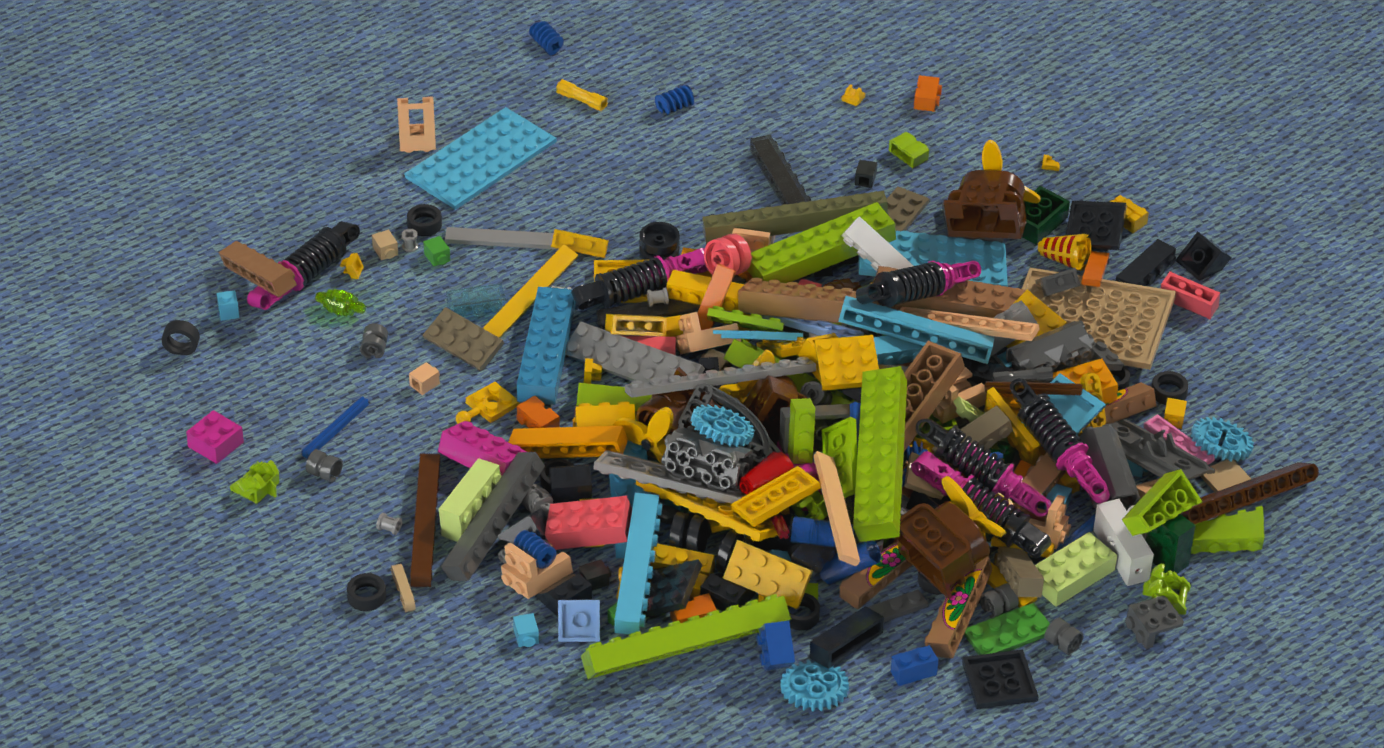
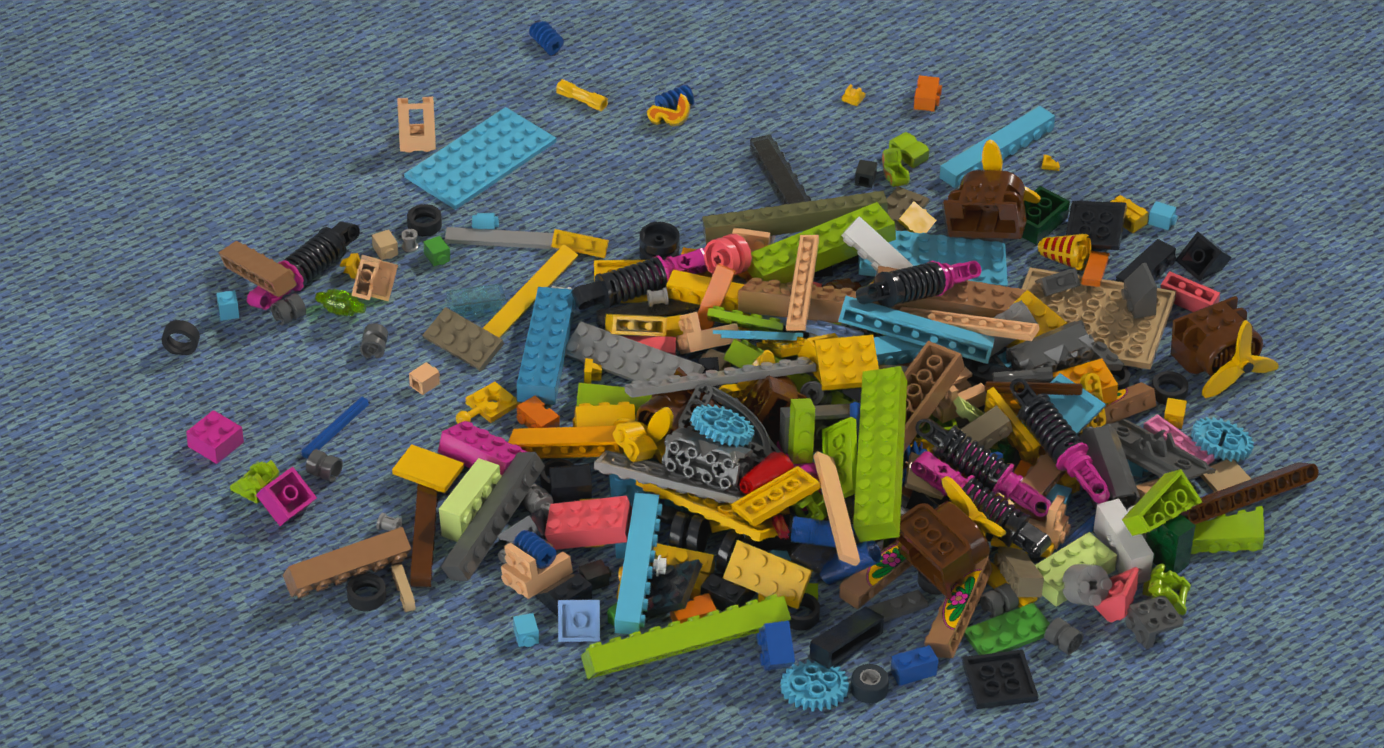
(286, 496): none -> dark pink brick
(288, 309): none -> dark grey wheel
(346, 562): none -> medium nougat brick
(374, 279): none -> light nougat brick
(428, 468): none -> yellow tile
(485, 221): none -> medium azure brick
(634, 441): none -> yellow brick
(660, 565): none -> white plate
(670, 116): none -> yellow animal
(802, 283): none -> light nougat tile
(869, 683): none -> black wheel
(893, 168): none -> lime animal
(917, 219): none -> yellow piece
(1009, 140): none -> medium azure brick
(1086, 584): none -> light grey brick
(1119, 596): none -> coral slope
(1140, 292): none -> dark grey slope
(1162, 215): none -> medium azure brick
(1220, 344): none -> reddish brown brick

